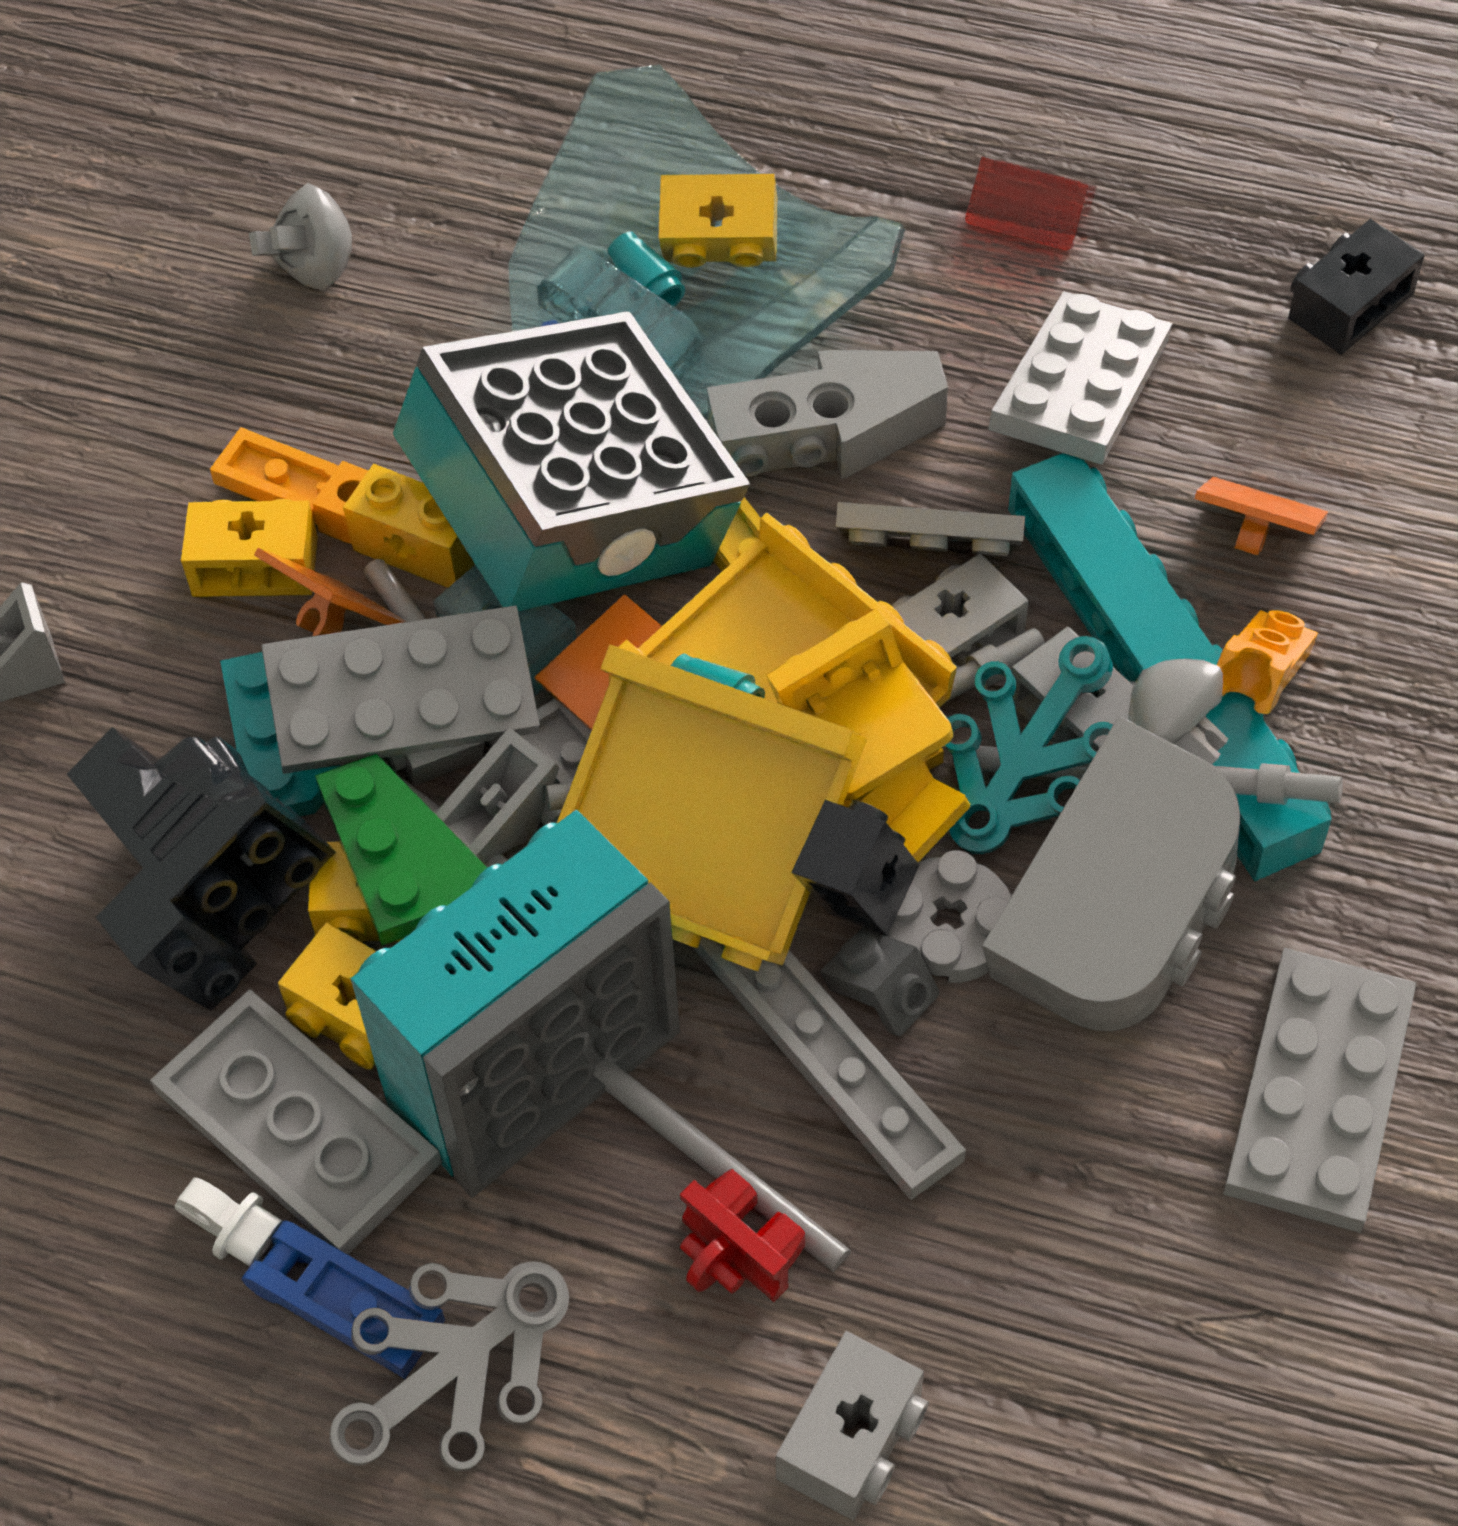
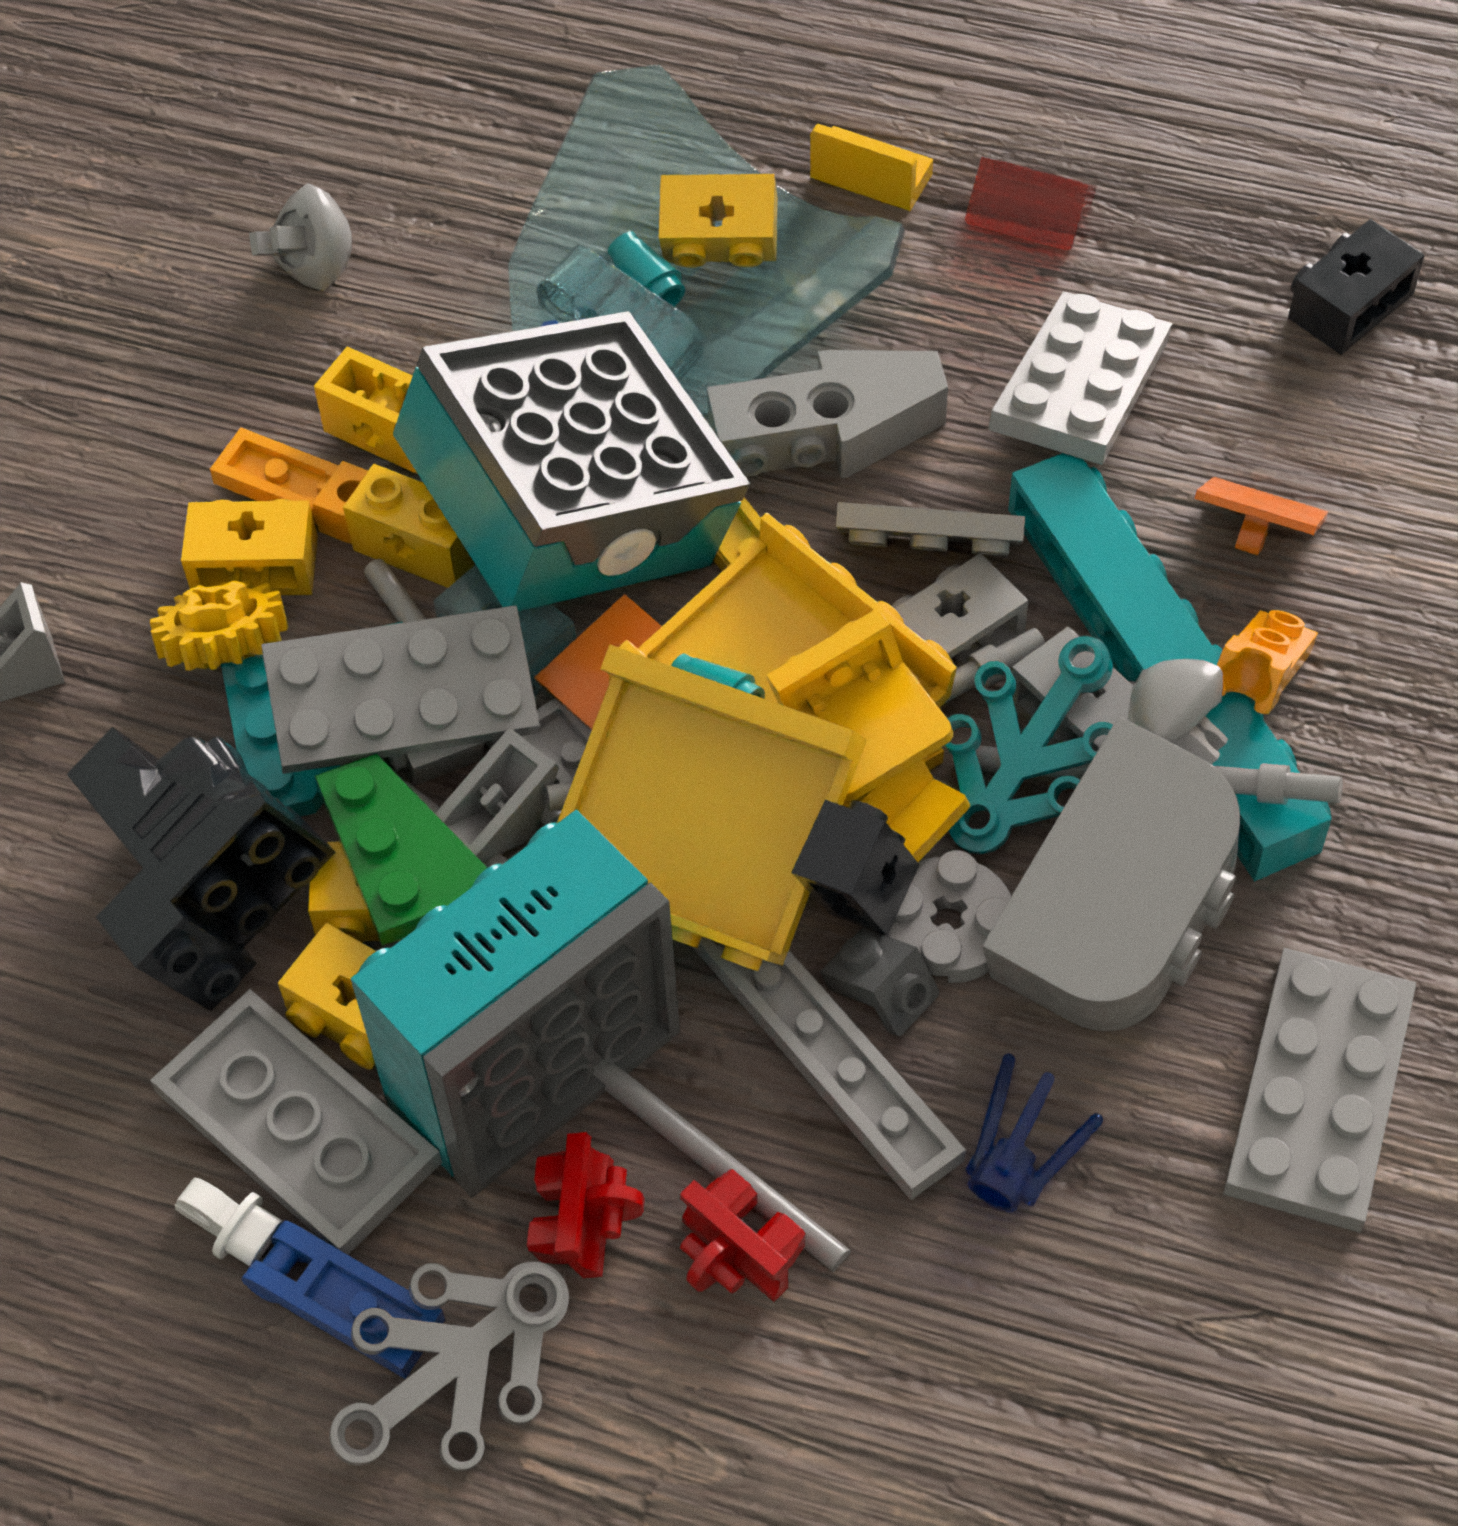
(218, 624): none -> yellow gear
(326, 609): orange piece -> none
(362, 403): none -> yellow brick
(590, 1207): none -> red hips
(854, 1385): light grey brick -> none
(868, 166): none -> yellow panel
(1005, 1172): none -> clear blue plant

